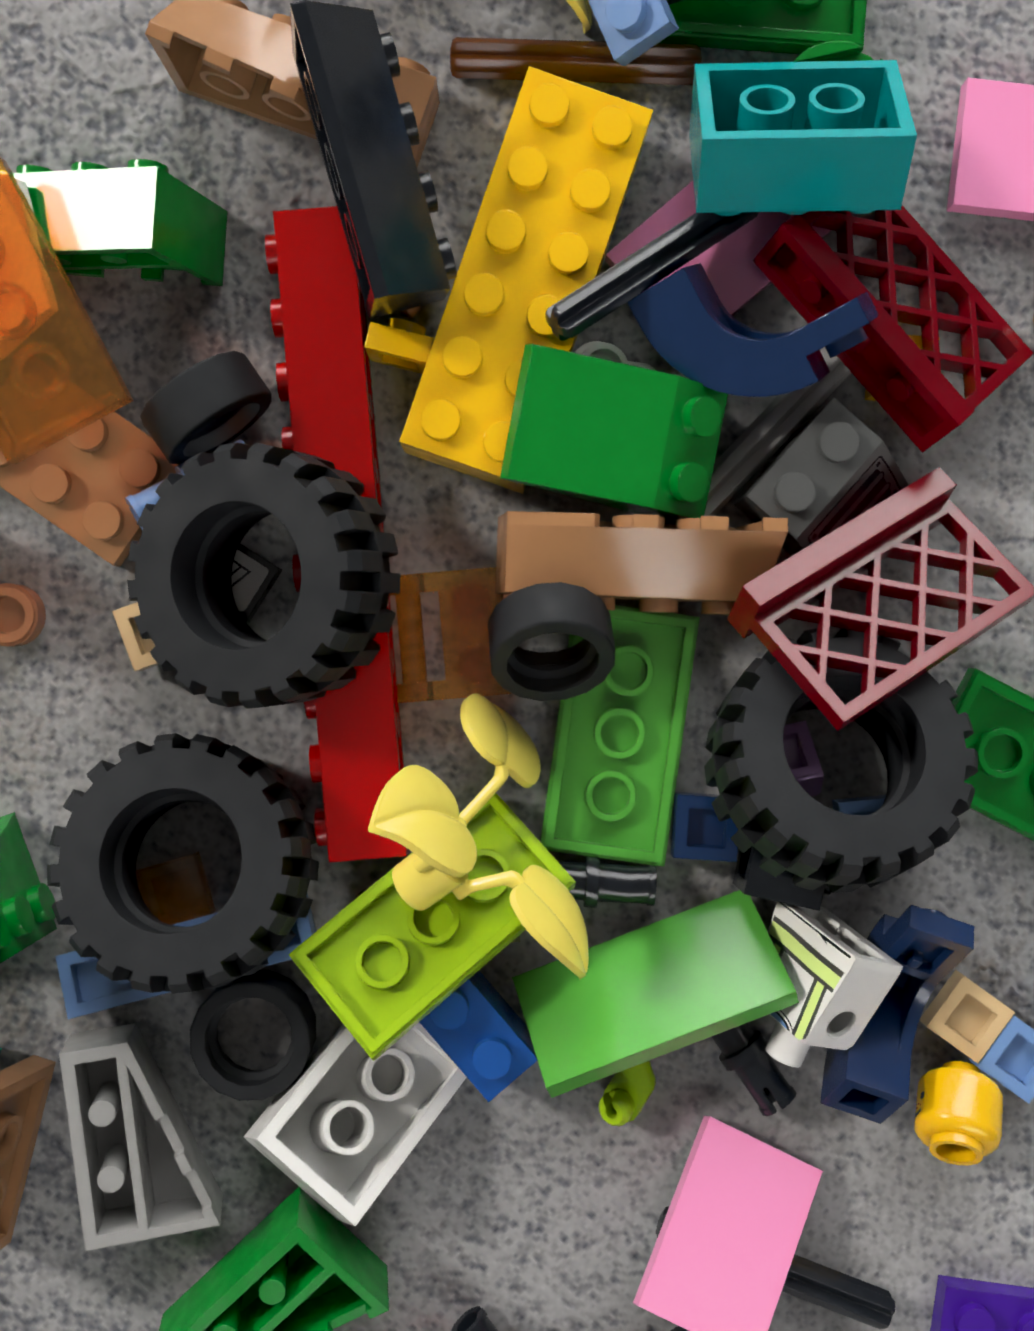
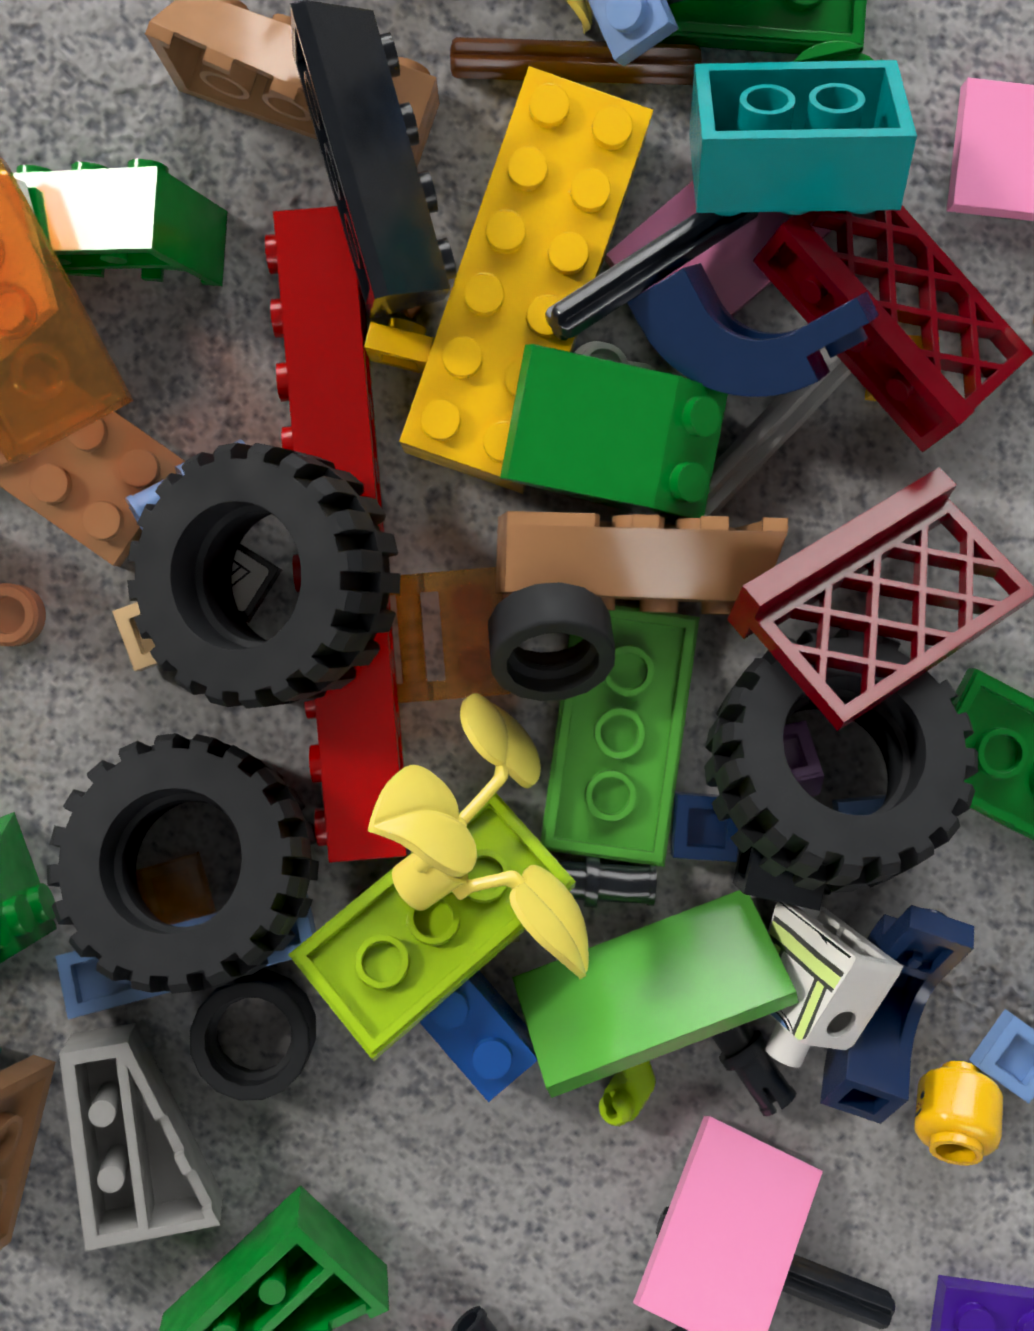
(206, 406): black tyre -> none
(355, 1118): white slope -> none
(823, 477): dark grey slope -> none
(966, 1016): tan plate -> none

